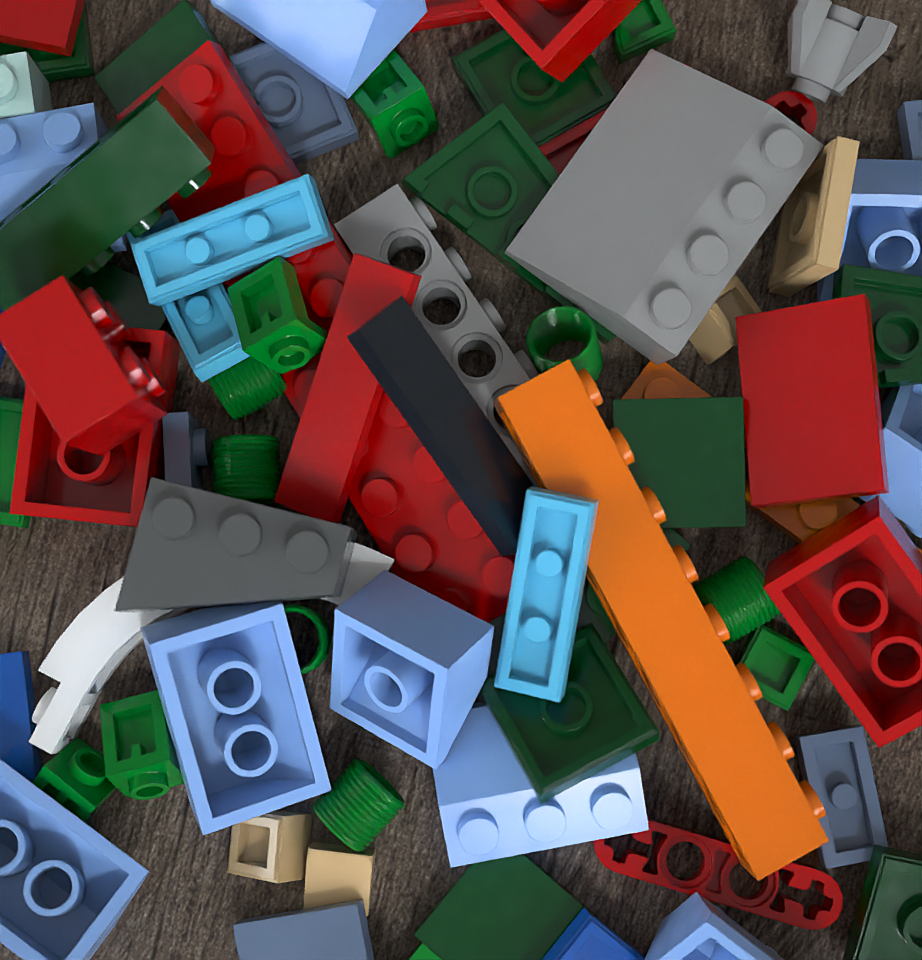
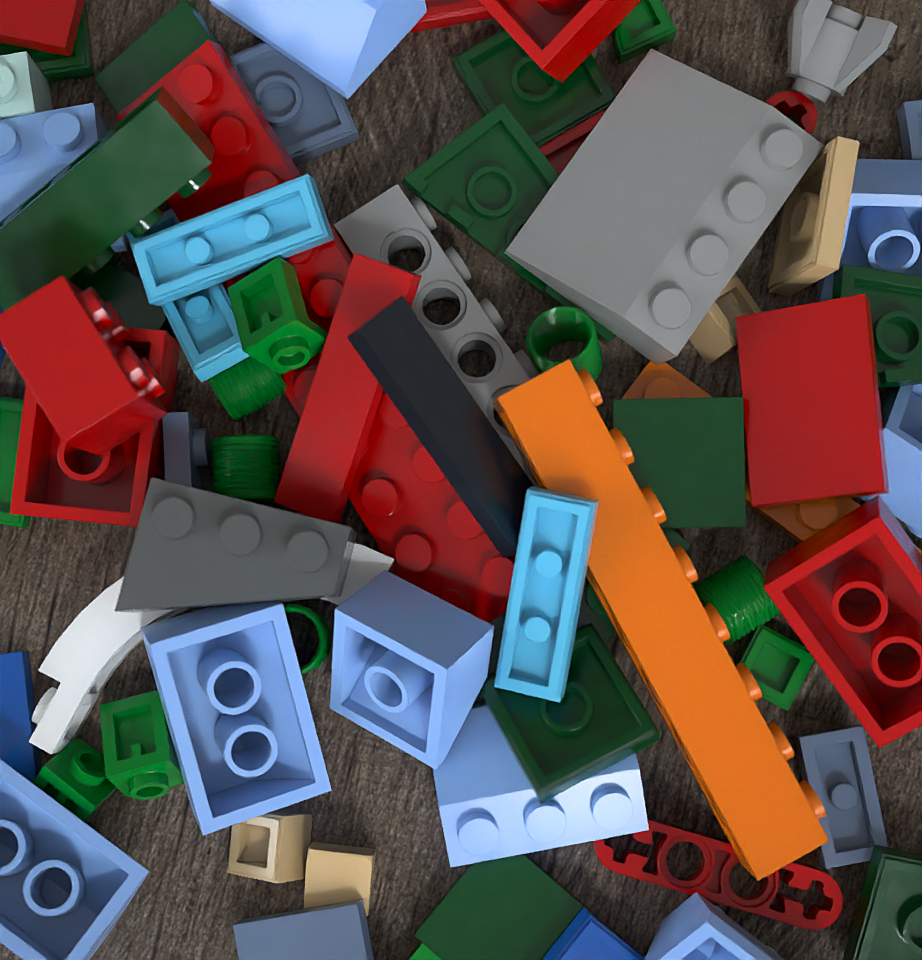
(358, 805): green piece -> none
(395, 106): green bracket -> none

